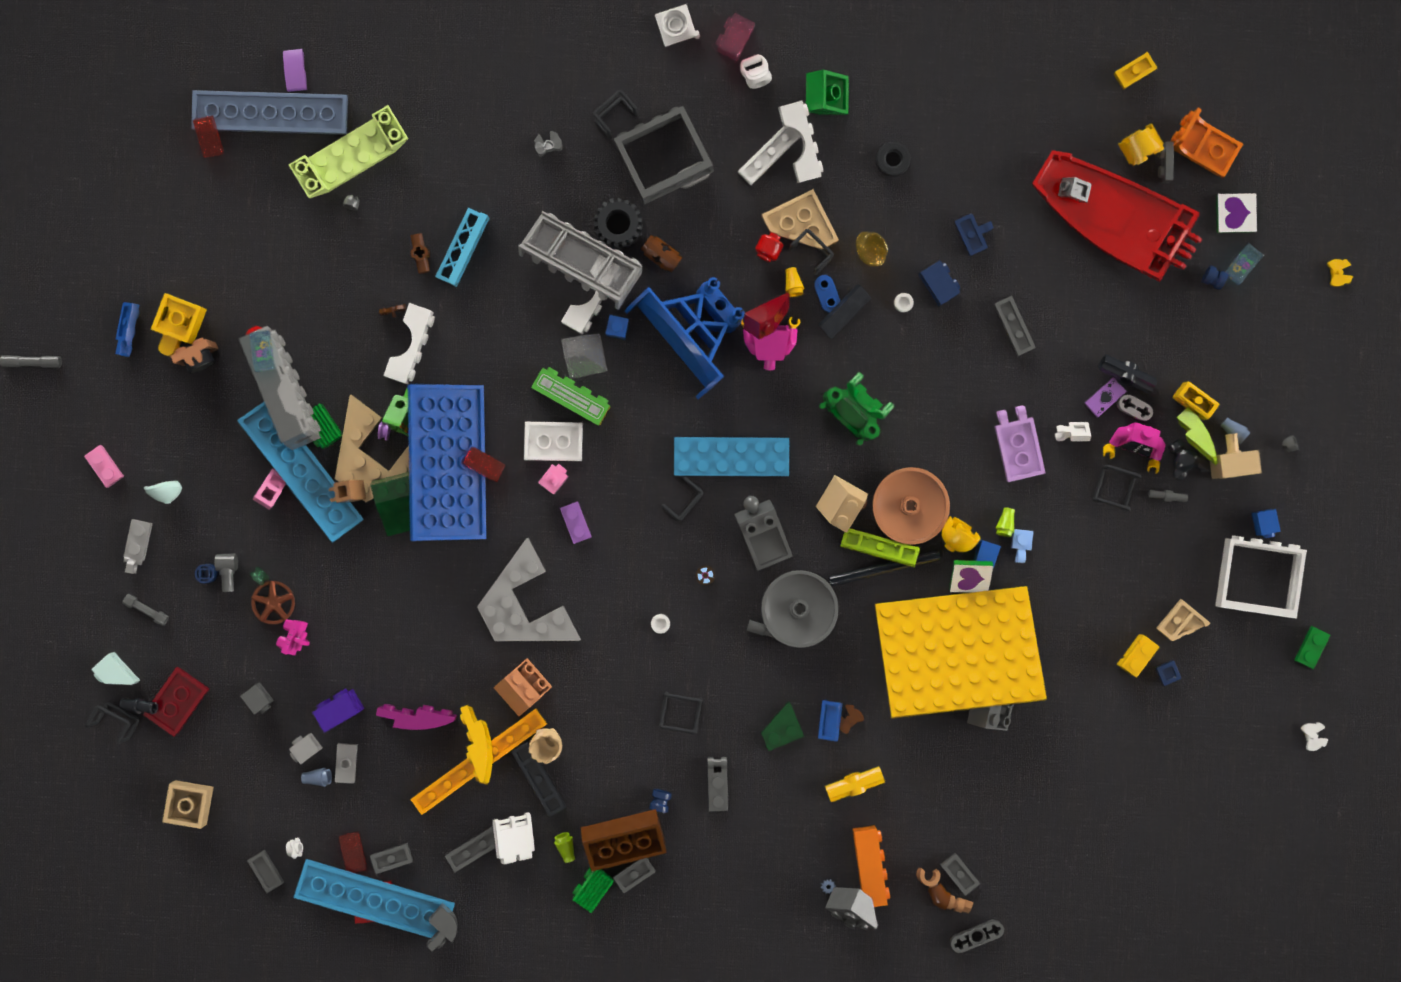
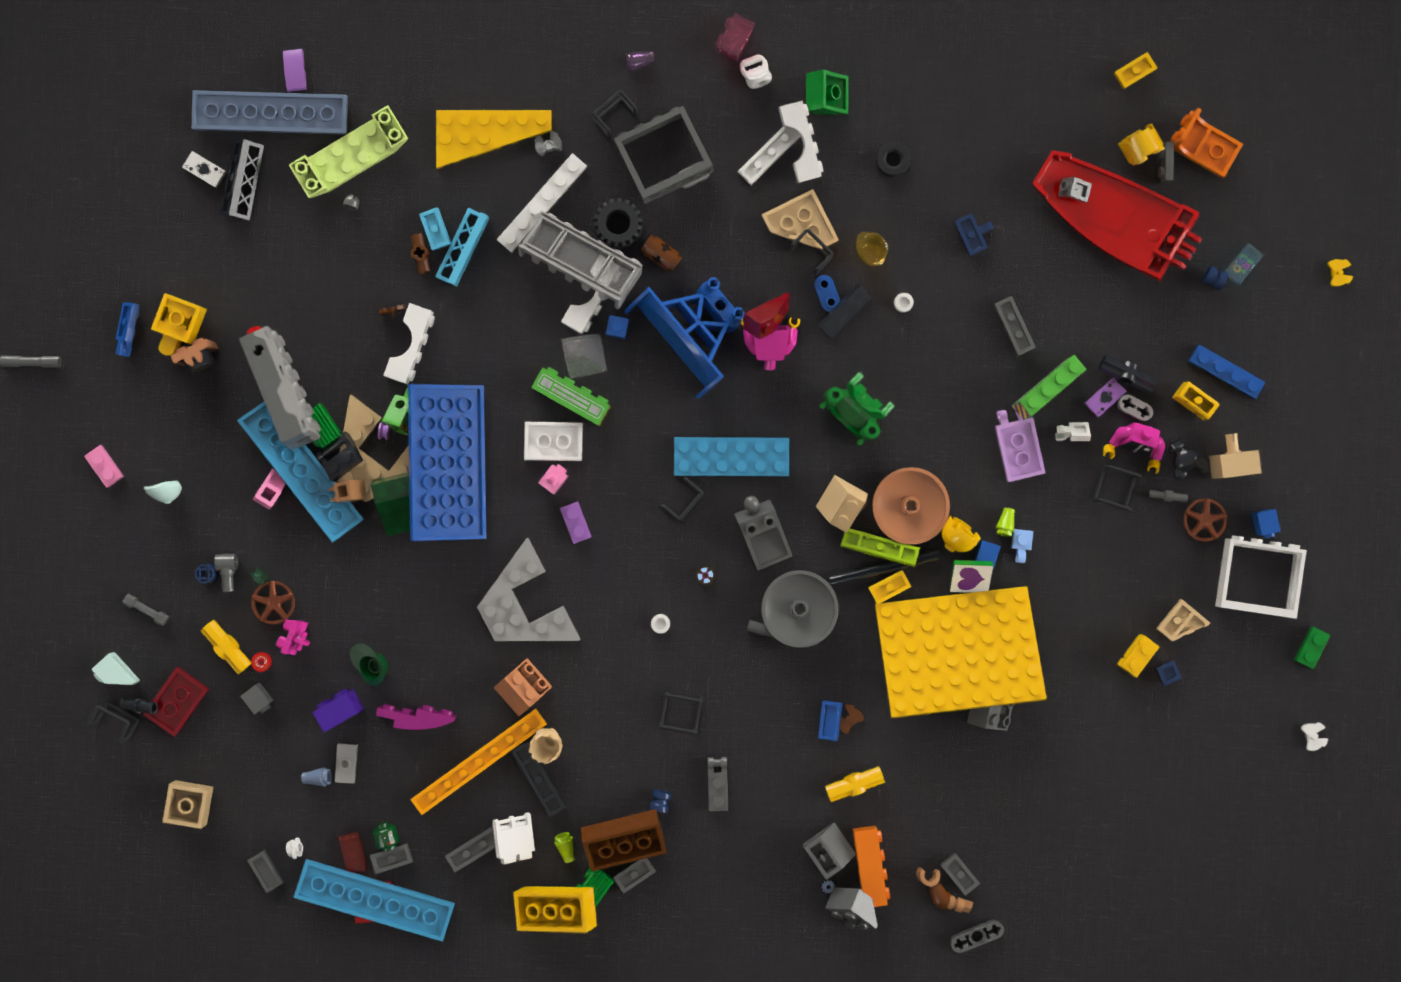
(136, 544): light grey hinge -> none
(204, 169): none -> white tile
(208, 136): clear red plate -> none
(226, 647): none -> yellow piece
(235, 179): none -> fence
(261, 661): none -> red tile
(262, 351): clear light blue tile -> none
(304, 748): light grey brick -> none
(343, 461): none -> black plate
(369, 664): none -> dark green piece
(385, 836): none -> dark green head
(435, 229): none -> medium azure plate
(446, 923): dark grey brick -> none
(476, 132): none -> yellow wing
(481, 750): yellow slope -> none
(484, 464): clear red plate -> none
(542, 201): none -> white plate
(555, 909): none -> yellow brick
(638, 59): none -> clear purple cone
(676, 25): white hat -> none
(769, 247): red head -> none
(782, 728): dark green wing -> none
(793, 282): yellow cone -> none
(829, 850): none -> dark grey slope
(889, 587): none -> yellow plate
(939, 283): dark blue brick -> none
(1048, 387): none -> bright green brick
(1197, 434): lime slope -> none
(1205, 520): none -> copper wheel
(1226, 371): none -> blue plate
(1232, 427): sand blue cone -> none
(1236, 213): tile -> none
(1290, 443): dark grey hinge -> none

